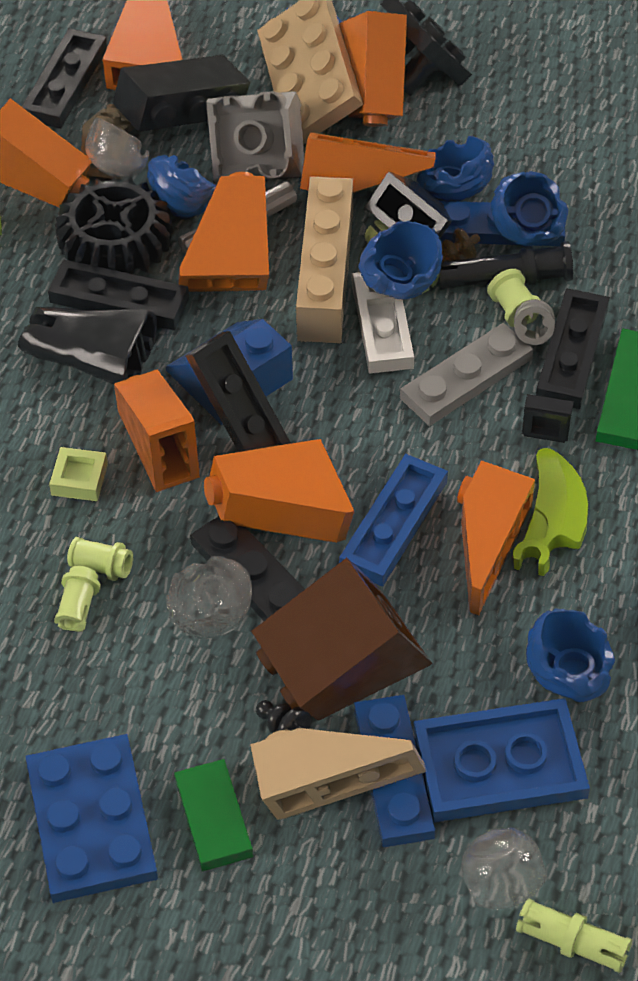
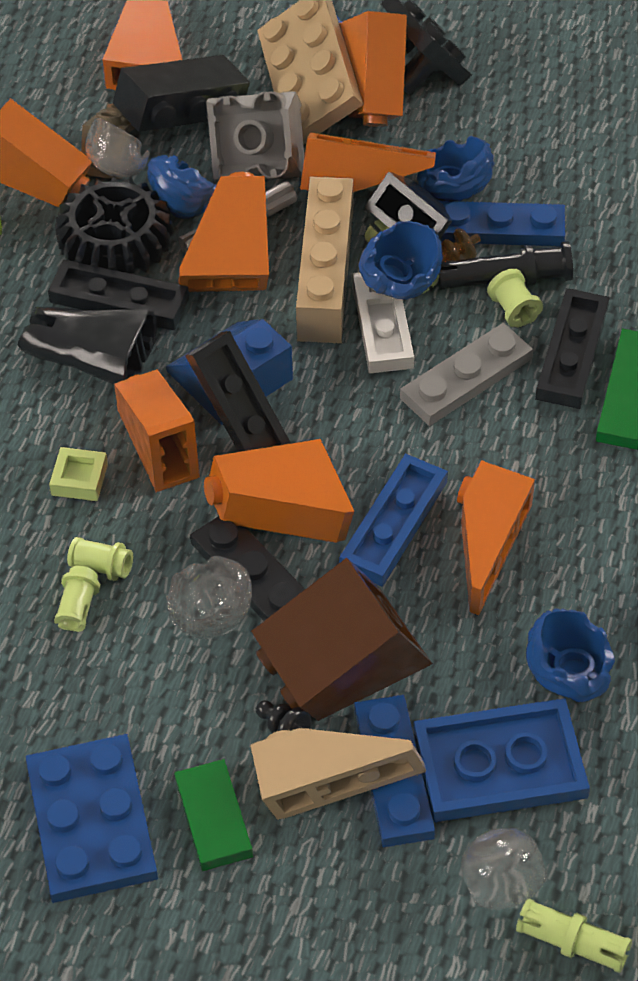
(65, 77): black plate -> none
(520, 323): light grey bush -> none
(529, 209): blue hair -> none
(547, 418): black tile -> none
(559, 512): lime piece -> none

